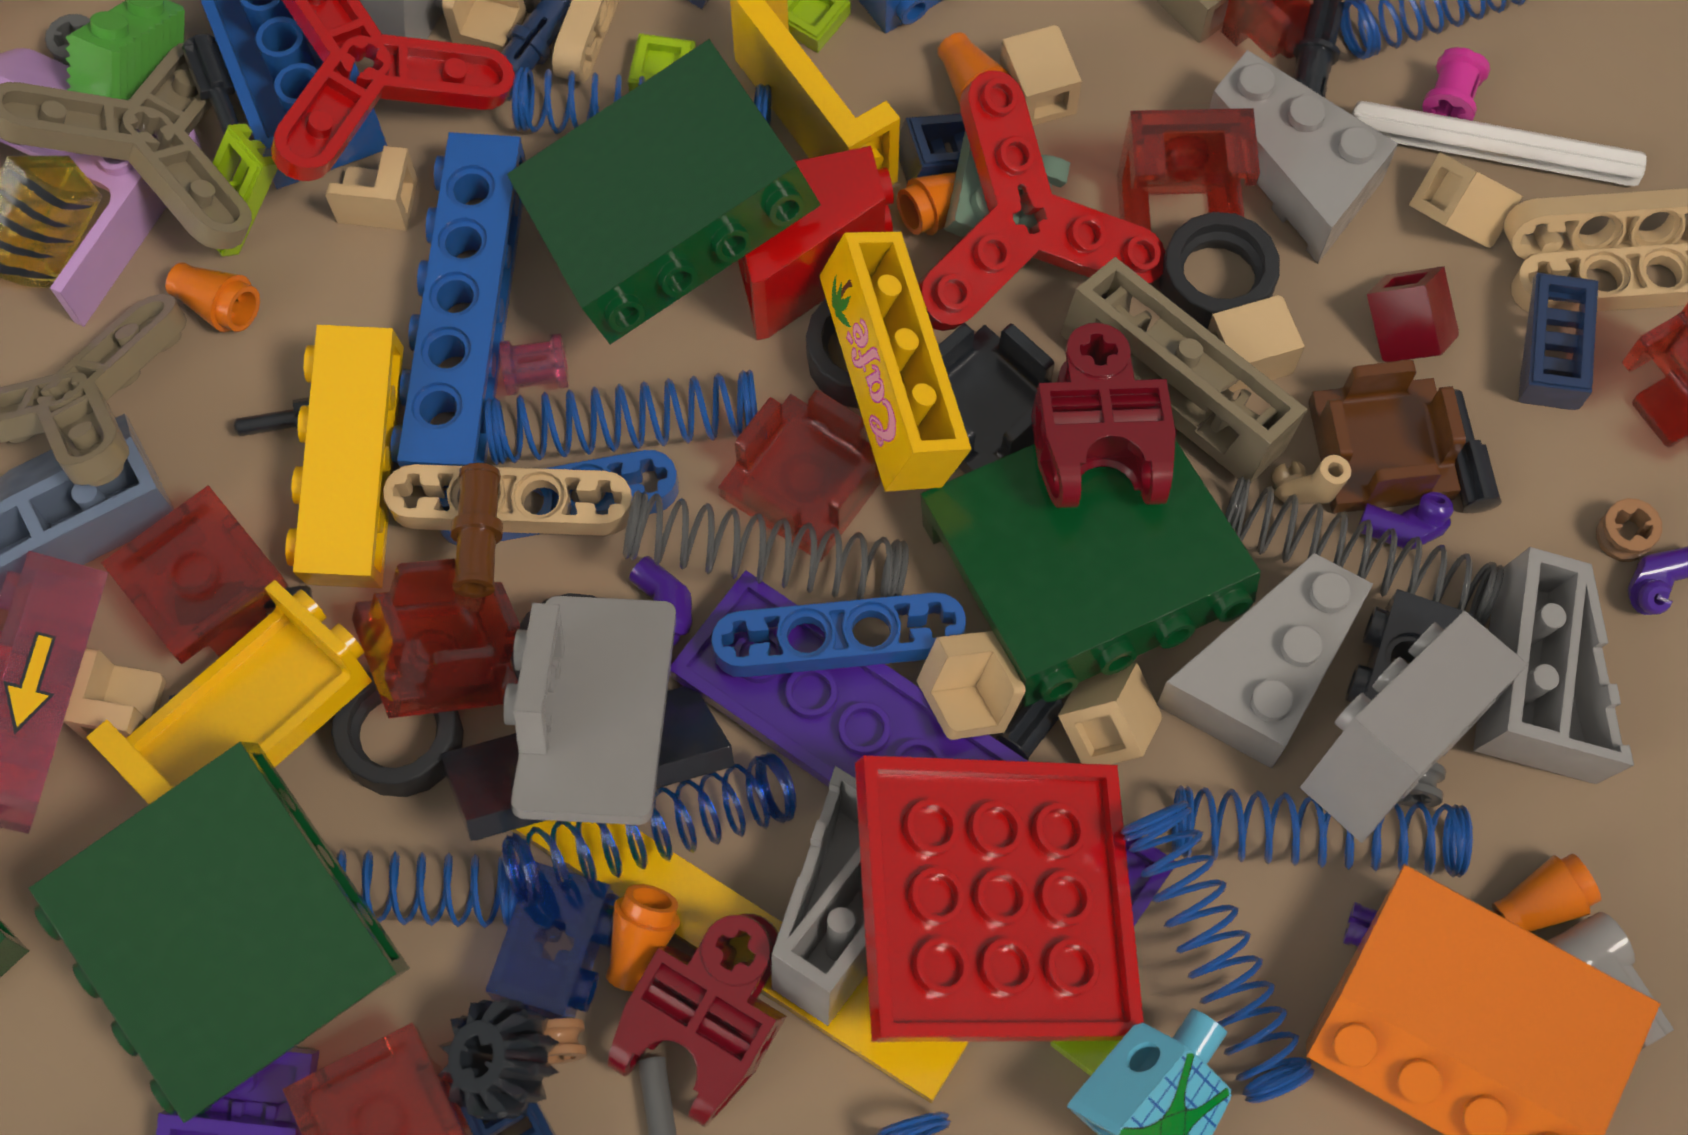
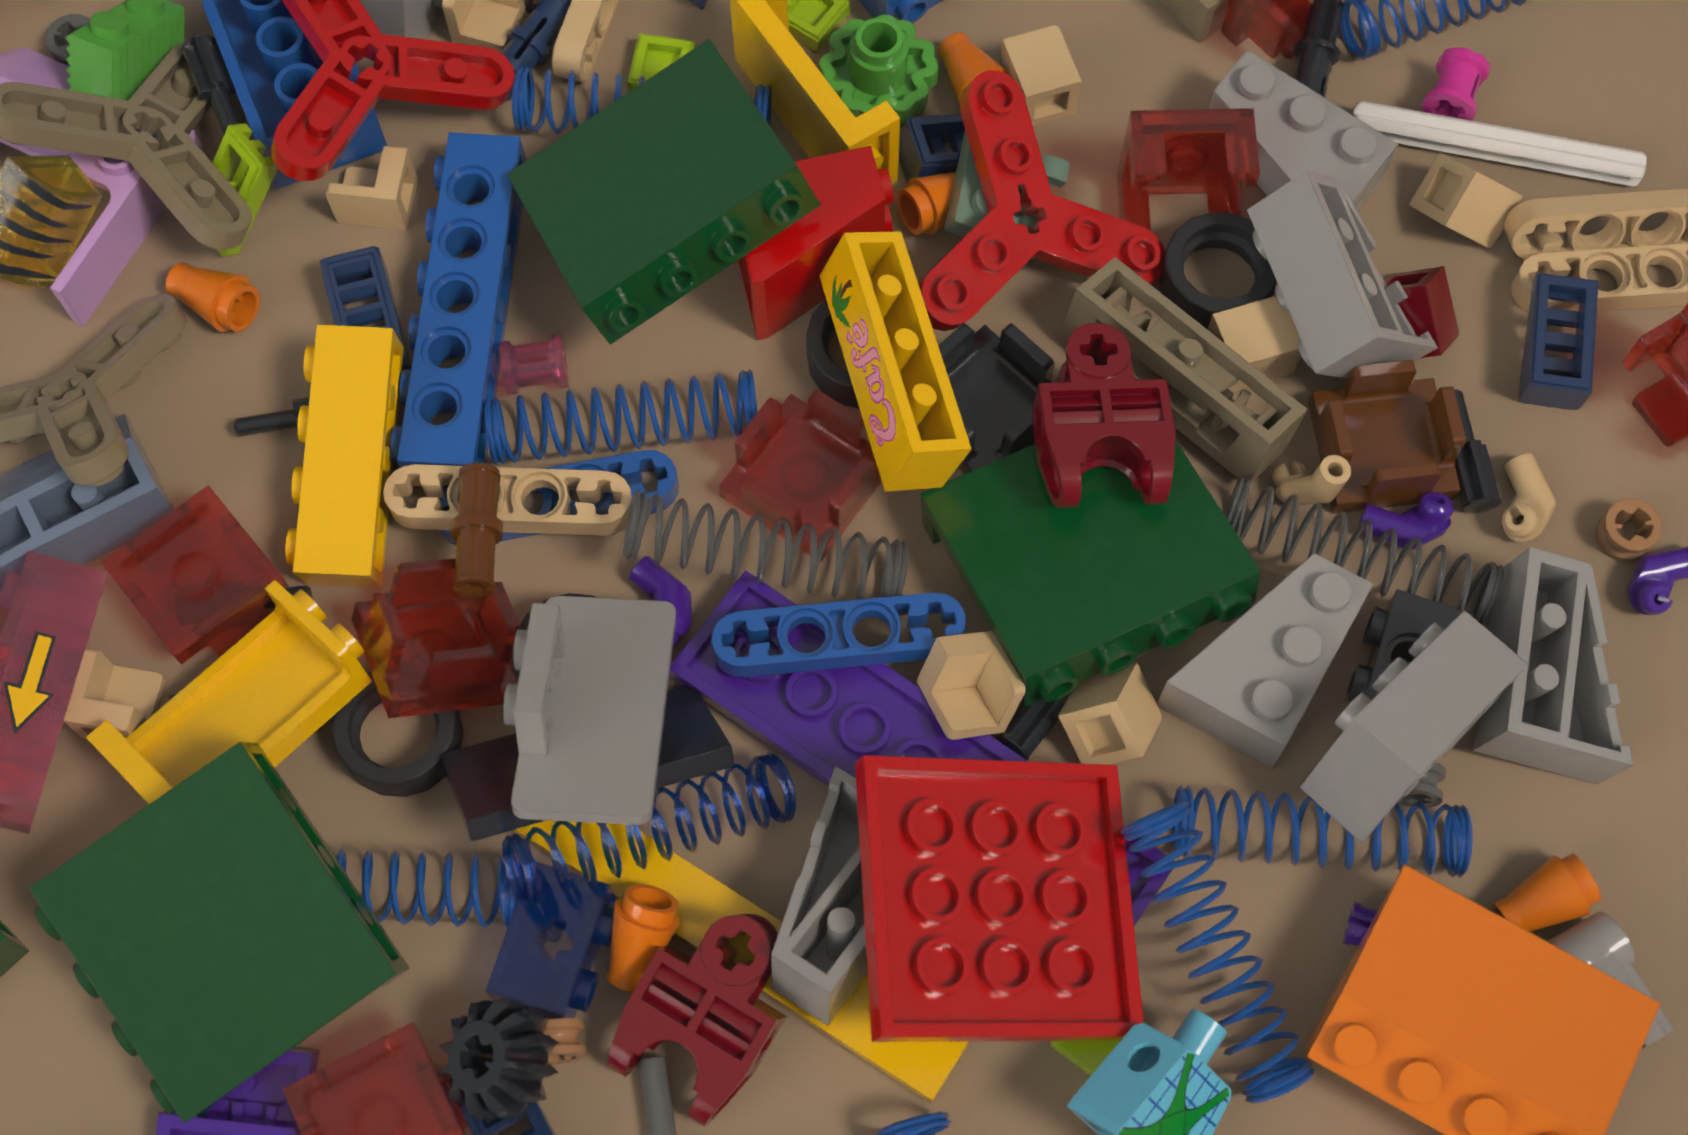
(358, 277): none -> dark blue slope
(880, 63): none -> bright green plant
(1329, 279): none -> light grey wedge
(1533, 500): none -> tan arm

